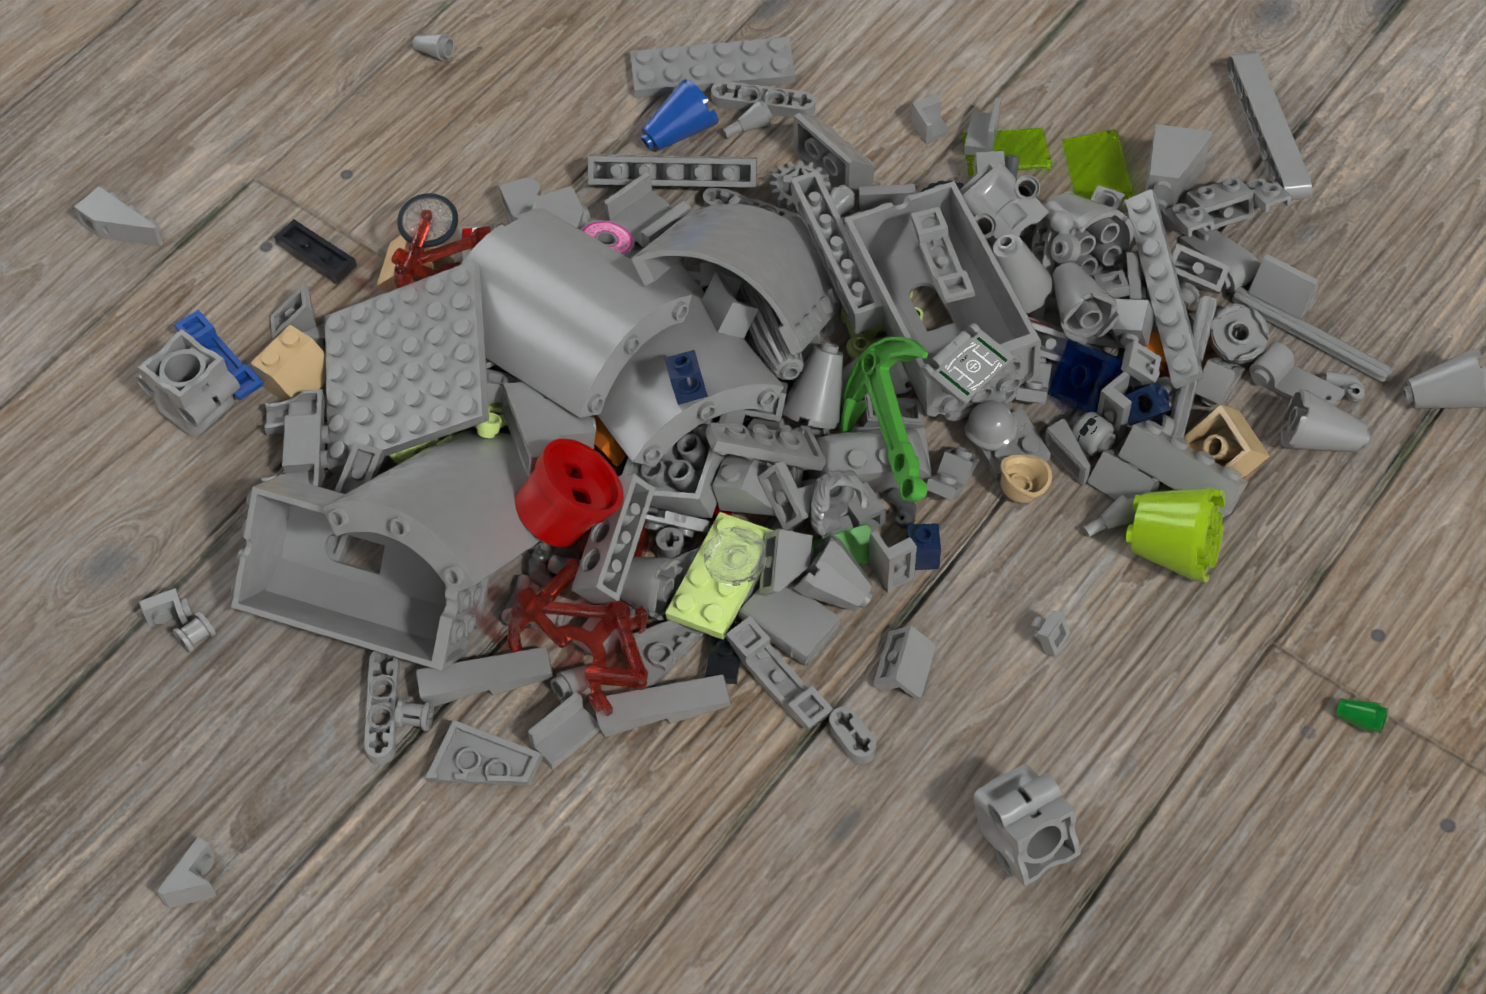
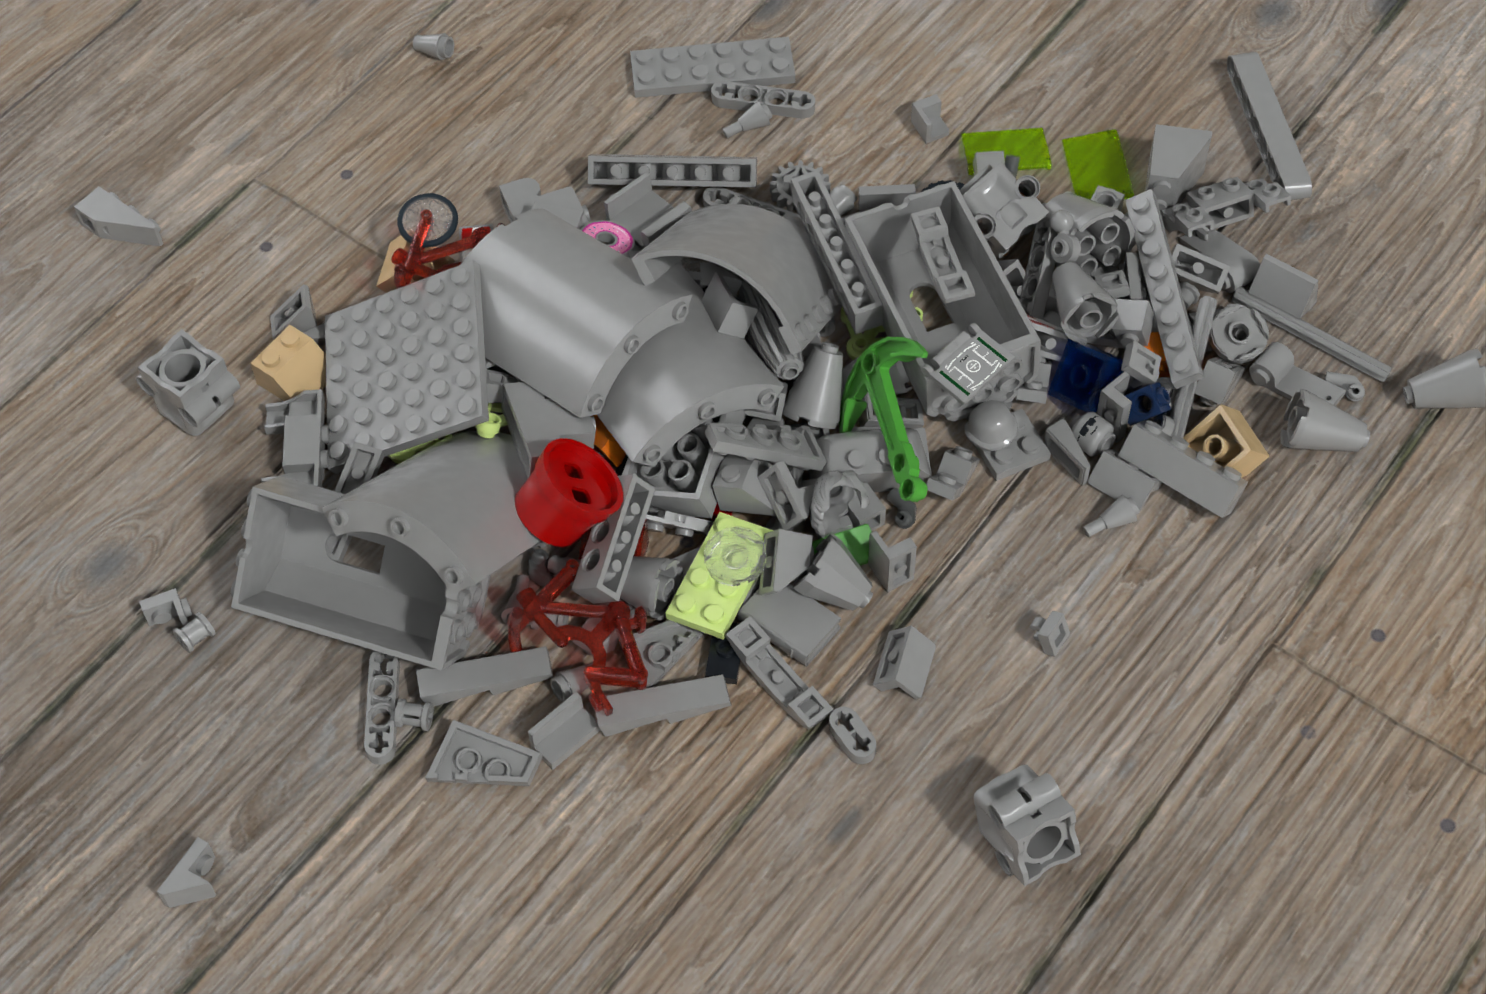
(204, 333): blue slope -> none
(315, 251): black plate -> none
(669, 543): light grey bush -> none
(679, 117): blue cone -> none
(686, 377): dark blue brick -> none
(826, 149): light grey slope -> none
(928, 545): dark blue brick -> none
(983, 130): light grey panel -> none
(1024, 271): light grey cone -> none
(1024, 477): tan helmet -> none
(1179, 529): lime cone -> none
(1363, 714): green cone -> none

